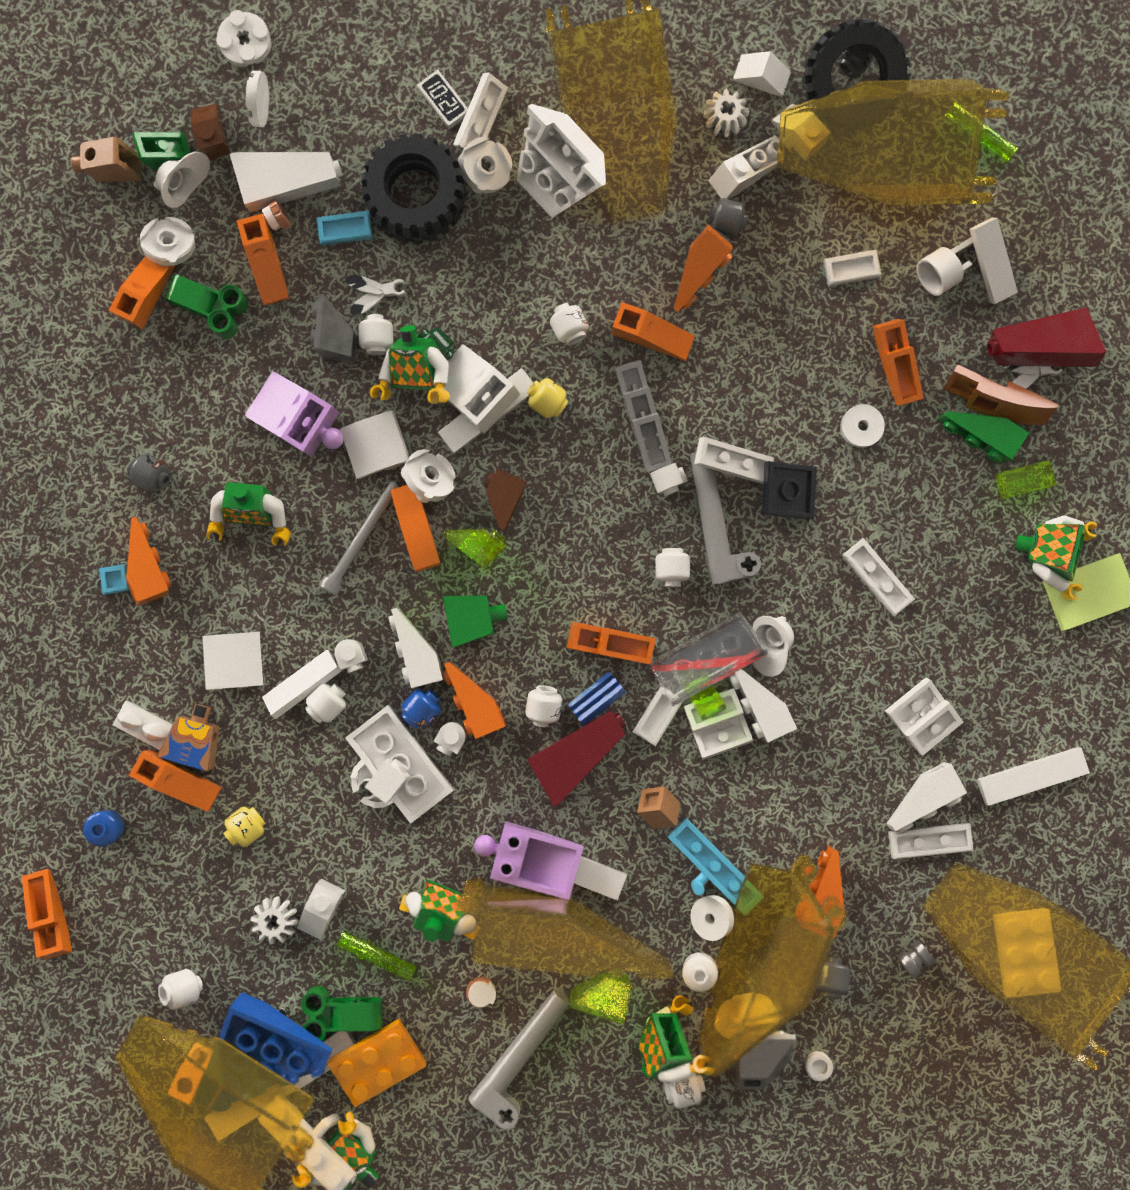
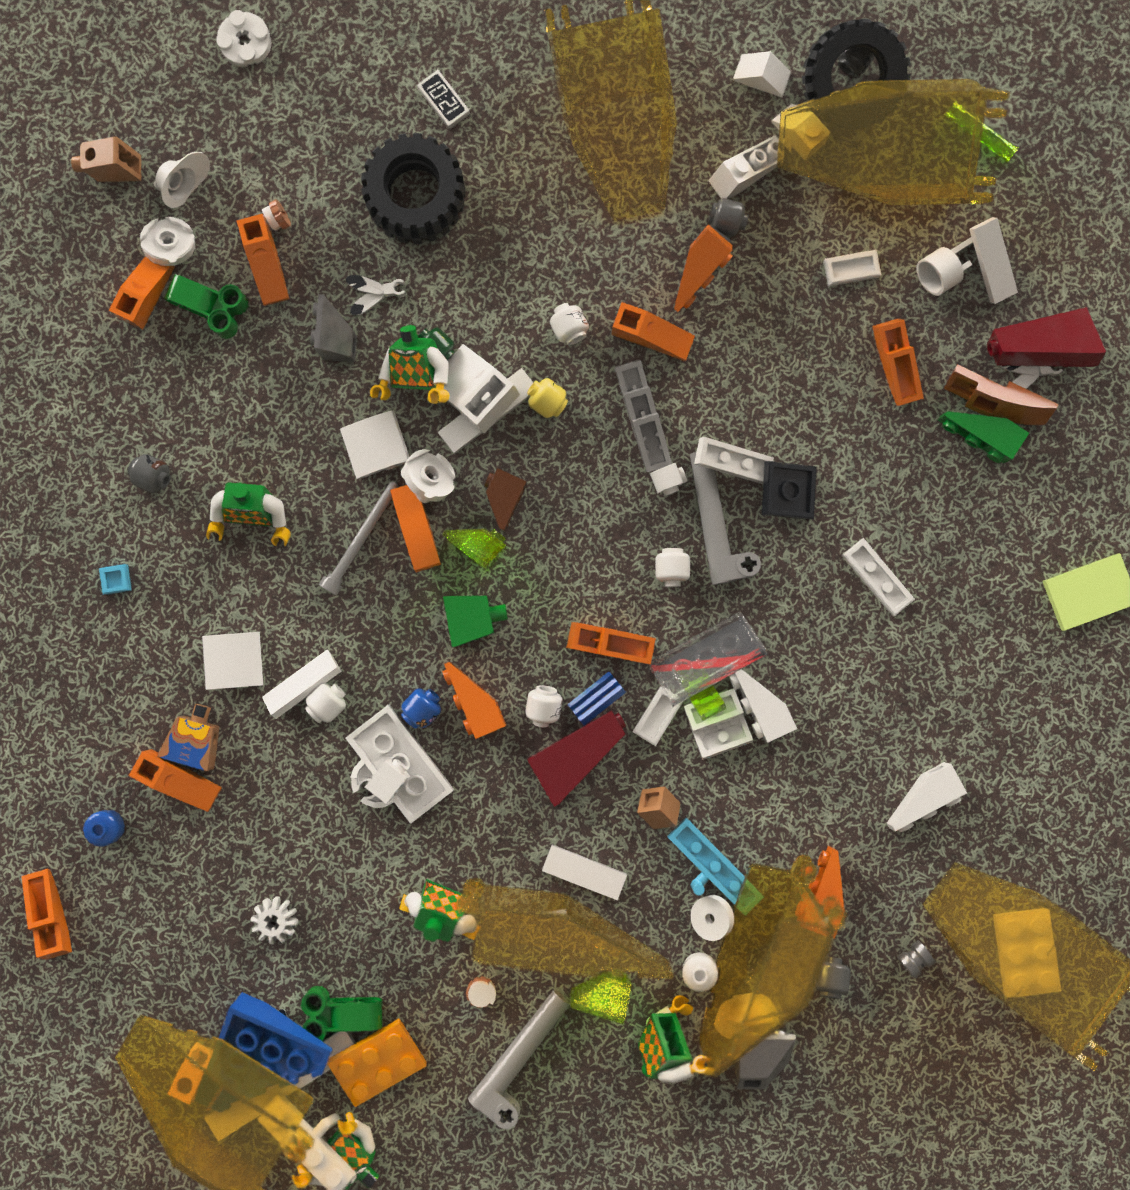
(142, 725): white tile -> none
(143, 574): orange slope -> none
(160, 147): green slope -> none
(180, 989): white head -> none
(209, 131): reddish brown slope -> none
(244, 827): light yellow head -> none
(257, 98): white tile -> none
(283, 176): white slope -> none
(293, 414): lavender slope -> none
(320, 908): white slope -> none
(344, 228): medium azure tile -> none
(350, 655): white plate -> none
(375, 335): white head -> none
(376, 955): clear neon green pin -> none
(420, 657): white slope -> none
(451, 738): white plate -> none
(472, 171): white plate -> none
(481, 111): white plate -> none
(537, 863): lavender slope -> none
(558, 161): white wedge -> none
(685, 1092): white head -> none
(725, 121): white gear -> none
(777, 639): white piece -> none
(818, 1066): white tile -> none
(873, 421): white piece -> none
(924, 716): white slope -> none
(931, 841): white tile -> none
(1025, 479): clear neon green slope -> none
(1033, 776): white tile -> none
(1056, 551): torso -> none

